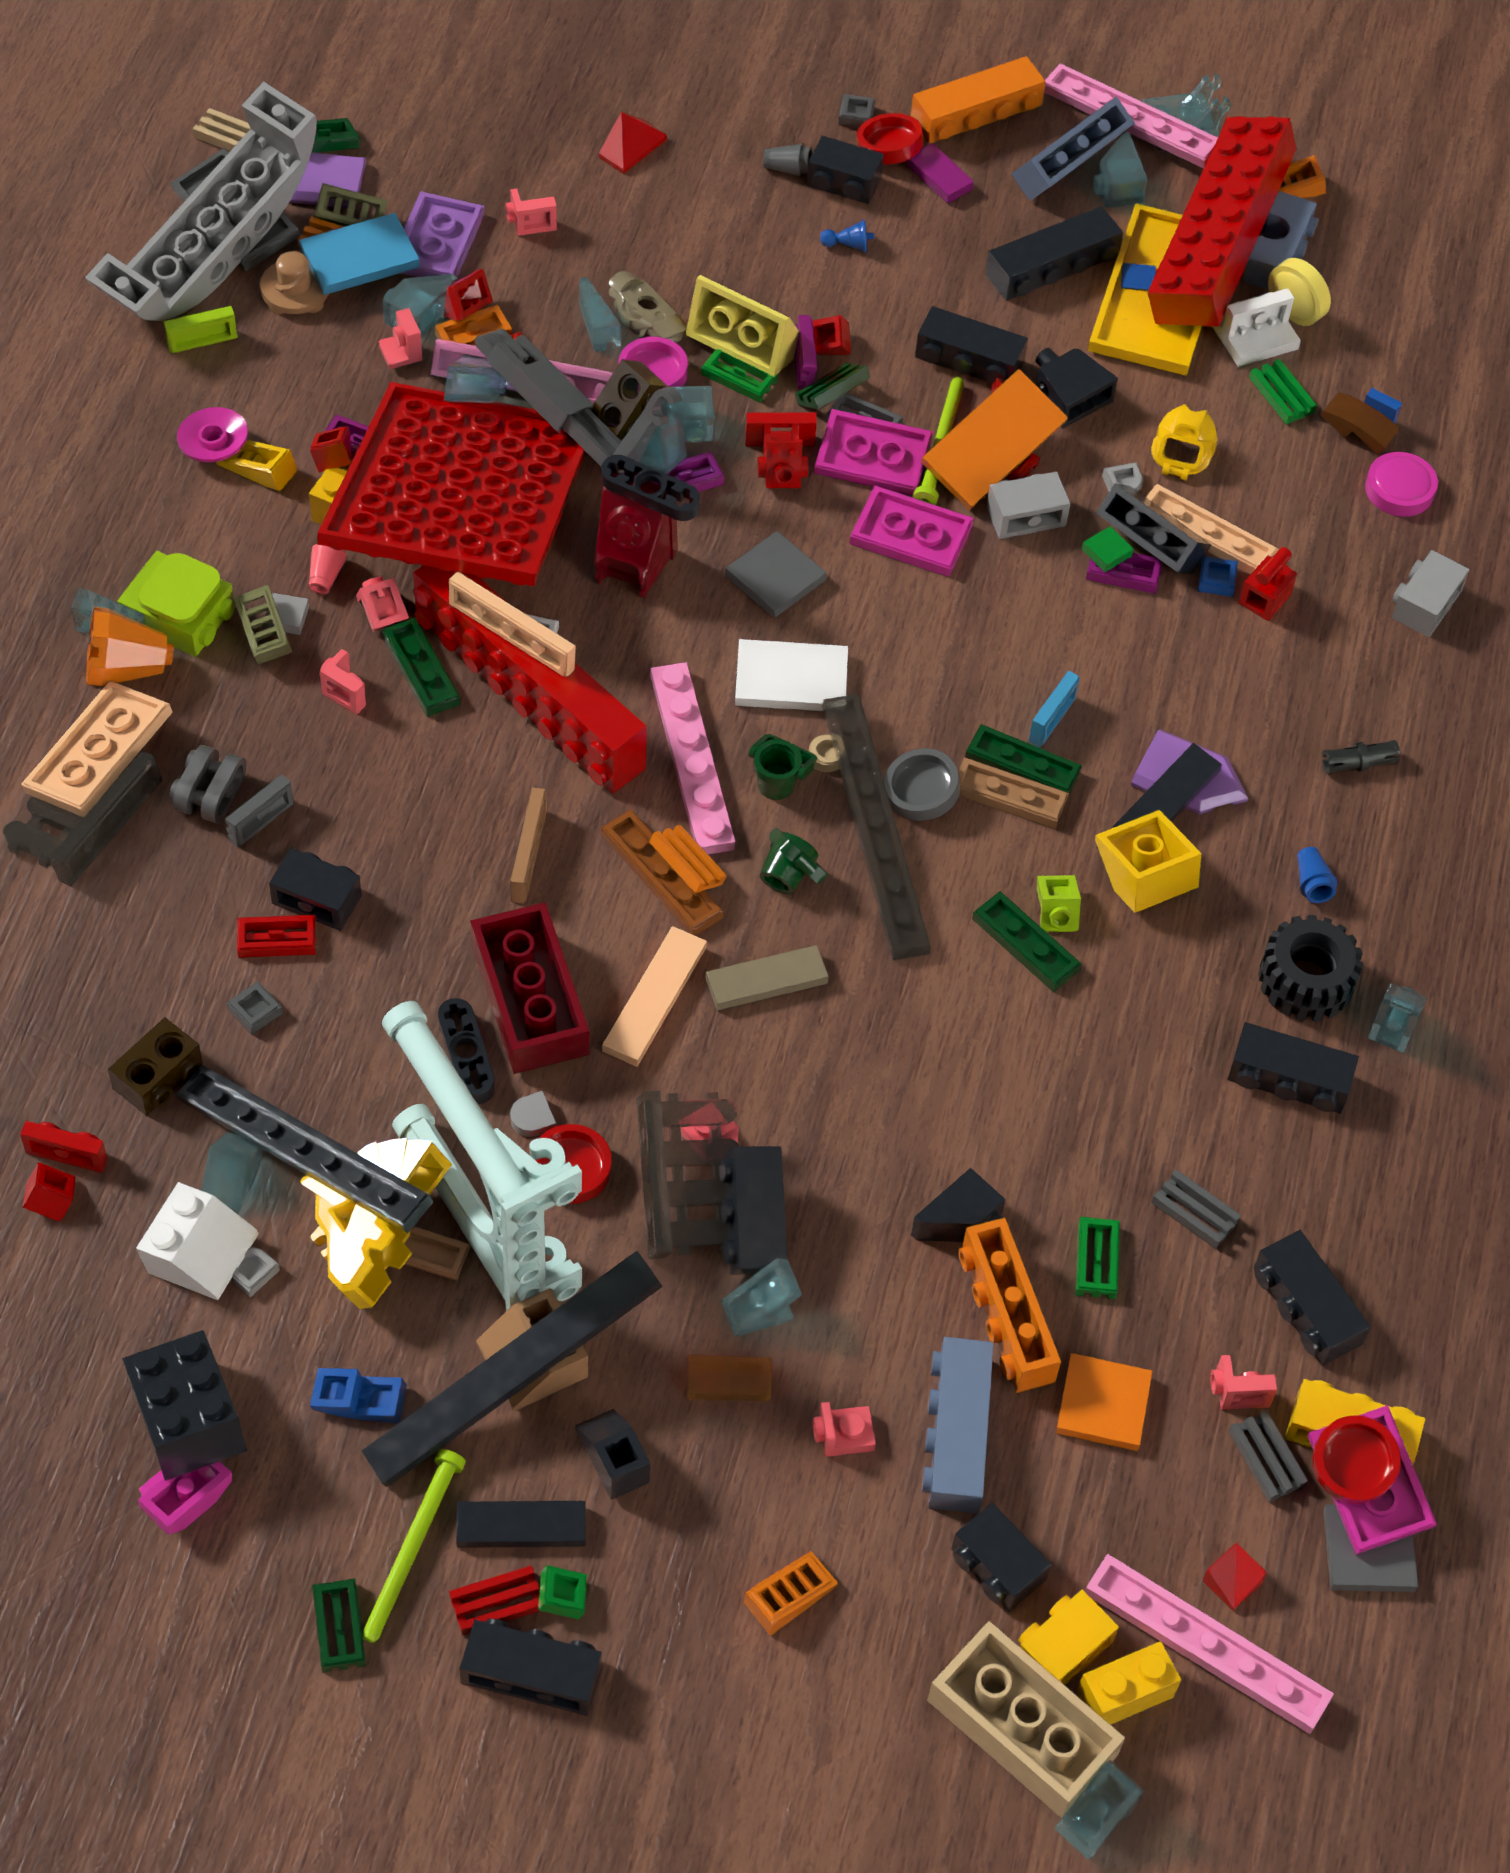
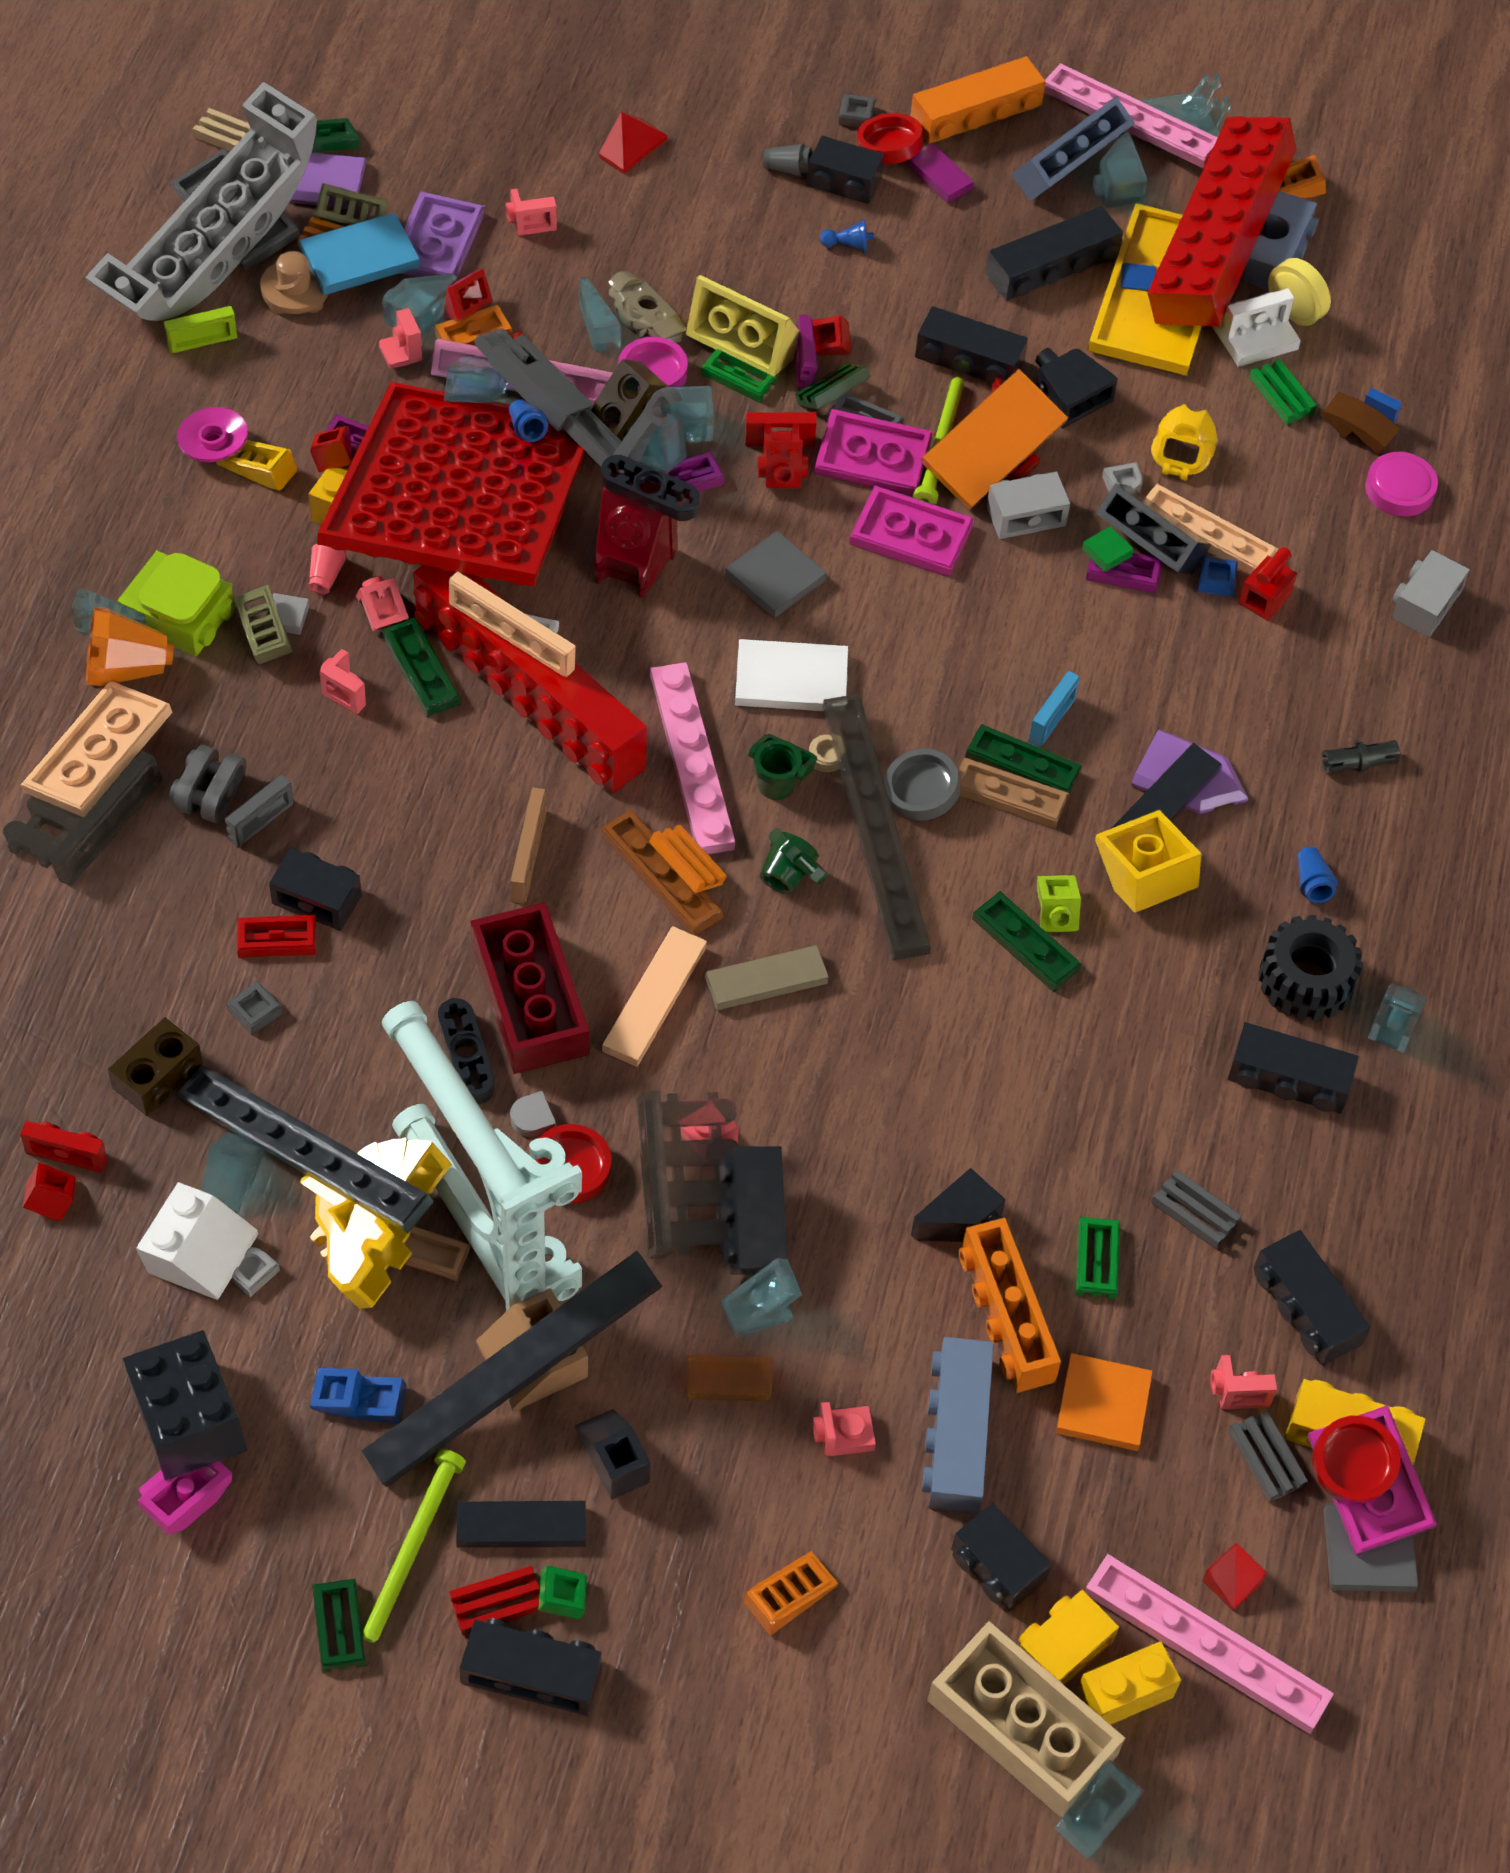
(528, 422): none -> blue cone

